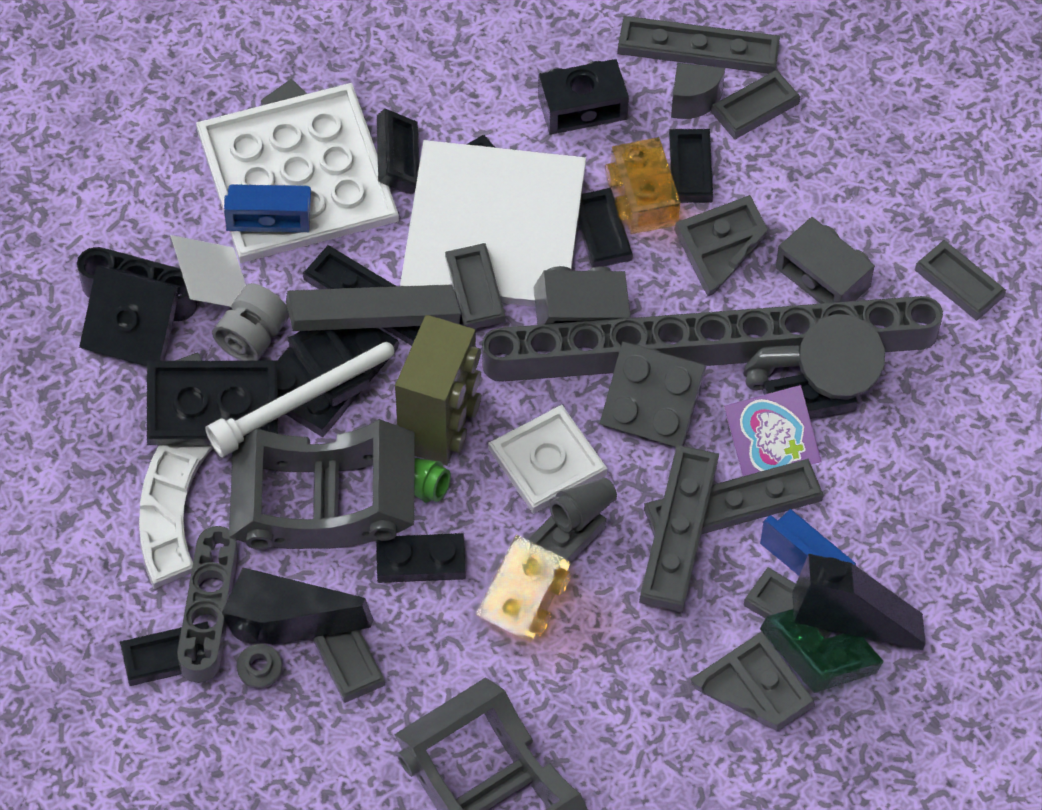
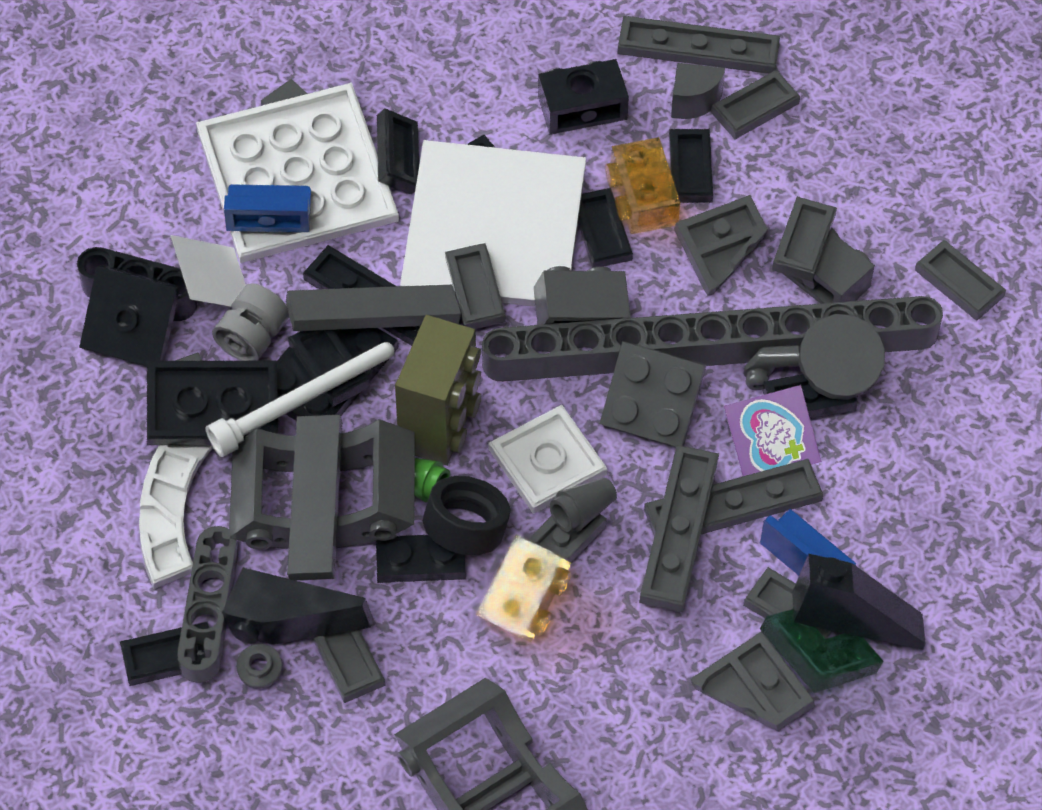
(315, 498): none -> dark grey tile
(462, 535): none -> black tyre
(804, 239): none -> dark grey tile

